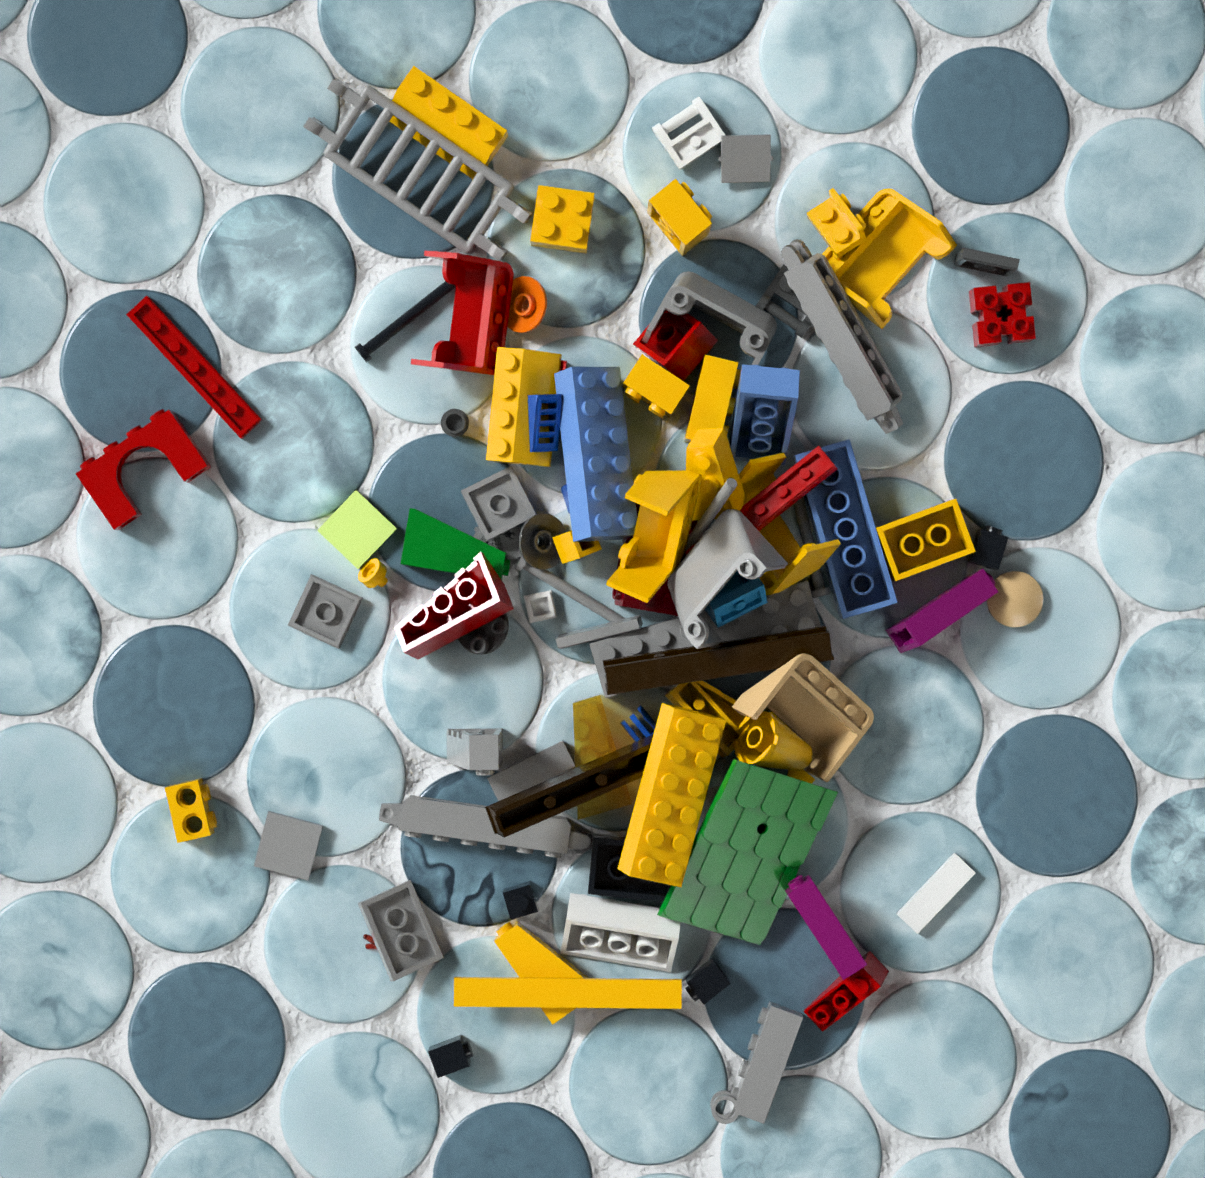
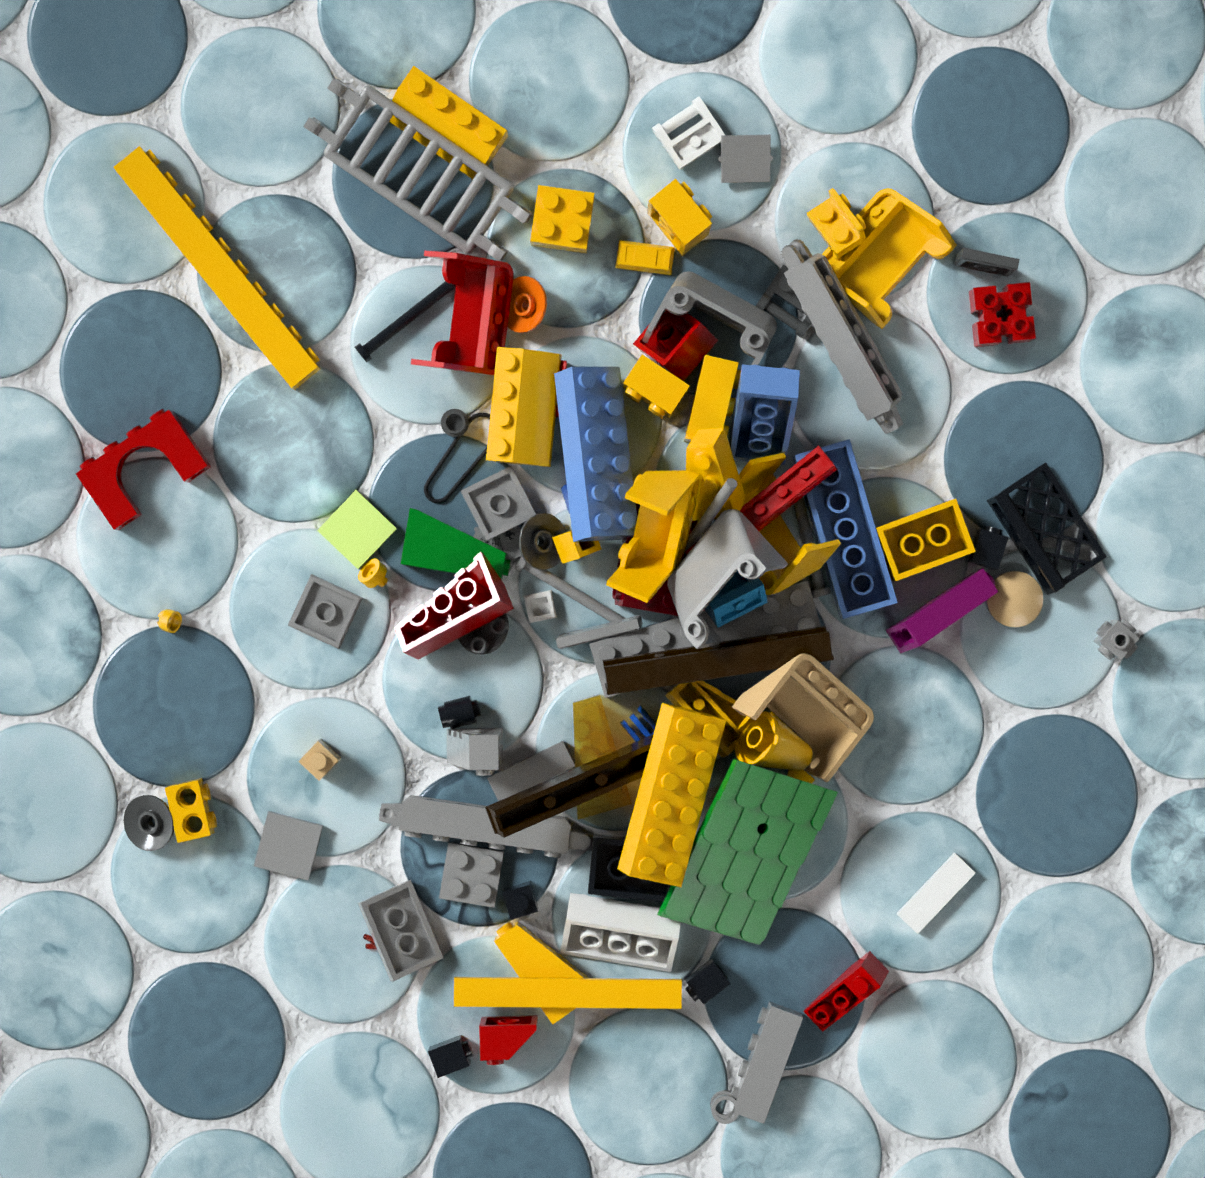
(139, 822): none -> dark grey dish
(169, 615): none -> yellow hinge
(194, 367): red tile -> none
(217, 268): none -> yellow brick
(320, 759): none -> tan brick
(443, 460): none -> black piece
(459, 712): none -> black brick
(471, 874): none -> light grey plate
(504, 1036): none -> red slope
(534, 413): blue slope -> none
(645, 257): none -> yellow tile
(825, 926): magenta slope -> none
(1024, 536): none -> black fence
(1107, 635): none -> light grey brick

